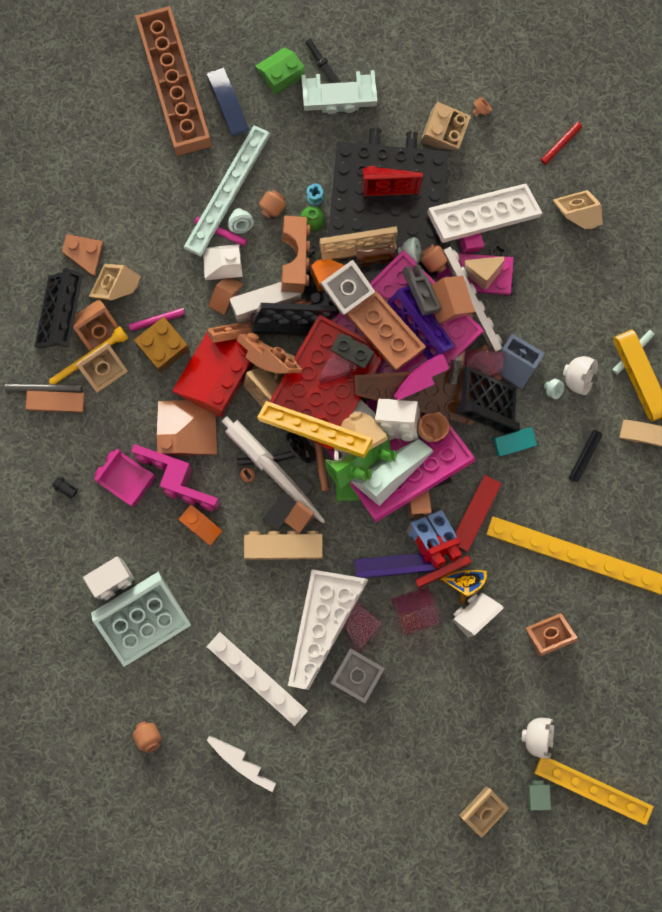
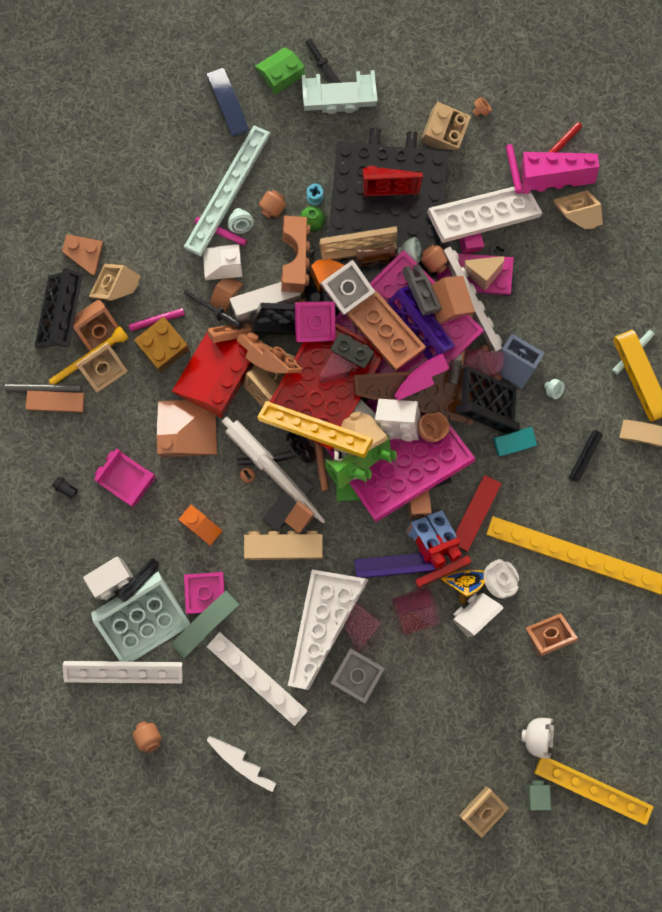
(122, 672): none -> white plate
(134, 584): none -> black axle
(173, 81): nougat brick -> none
(175, 478): dark pink bracket -> none
(202, 590): none -> dark pink plate
(205, 624): none -> sand green slope
(219, 313): none -> black sword
(315, 321): none -> dark pink plate
(389, 476): light aqua wedge -> none
(501, 579): none -> white tile
(514, 169): none -> dark pink bar
(556, 170): none -> dark pink wedge
(580, 374): white cylinder -> none

